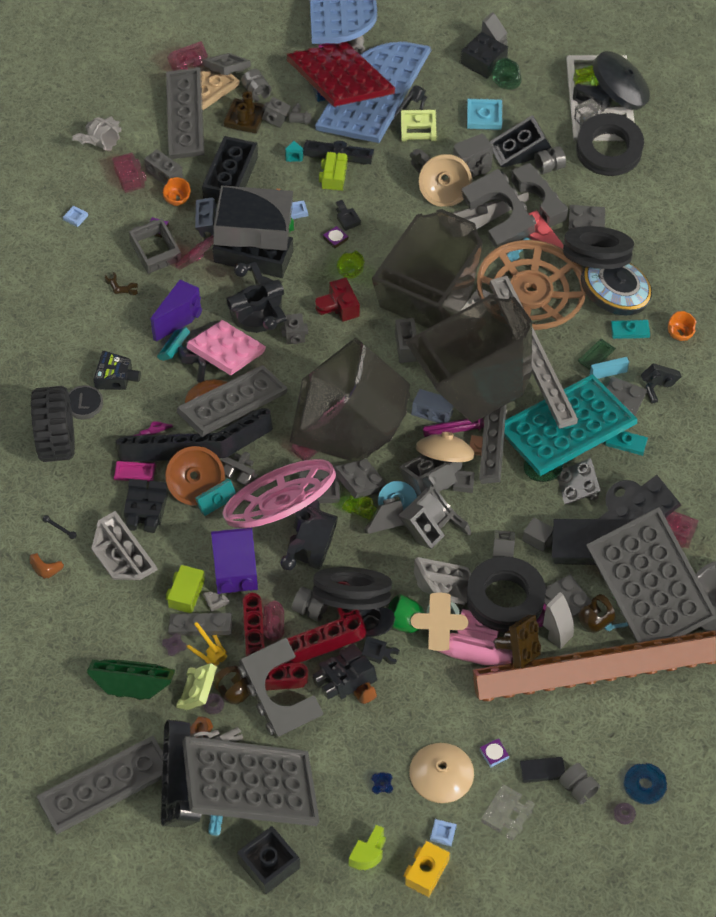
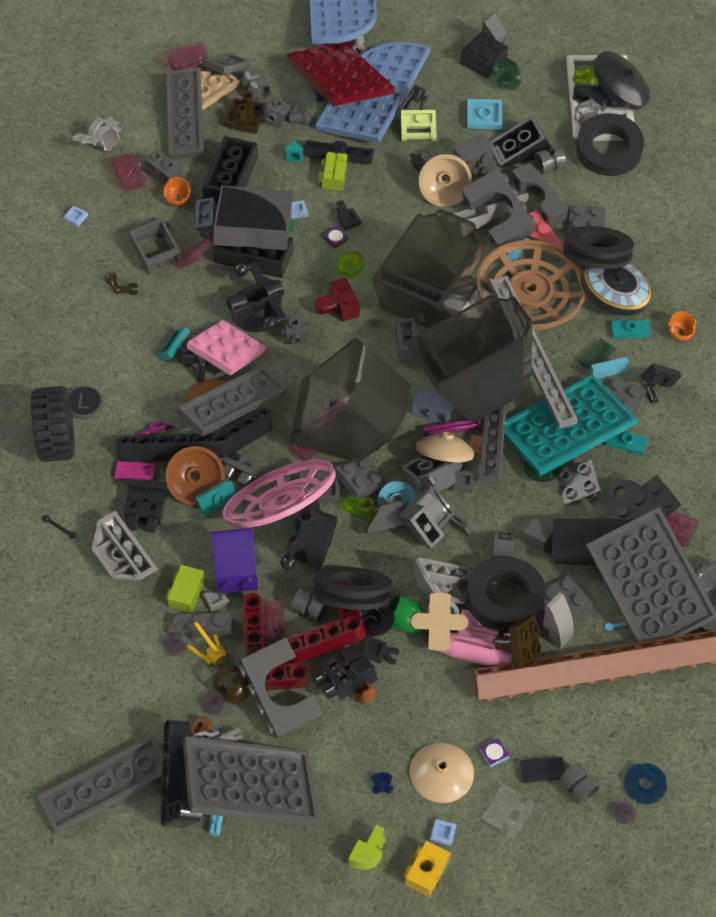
(43, 569): dark orange hair -> none
(114, 372): torso -> none
(130, 677): dark green wedge -> none
(176, 310): dark purple slope -> none
(197, 686): yellowish green plate -> none
(268, 860): black brick -> none
(589, 618): dark brown helmet -> none

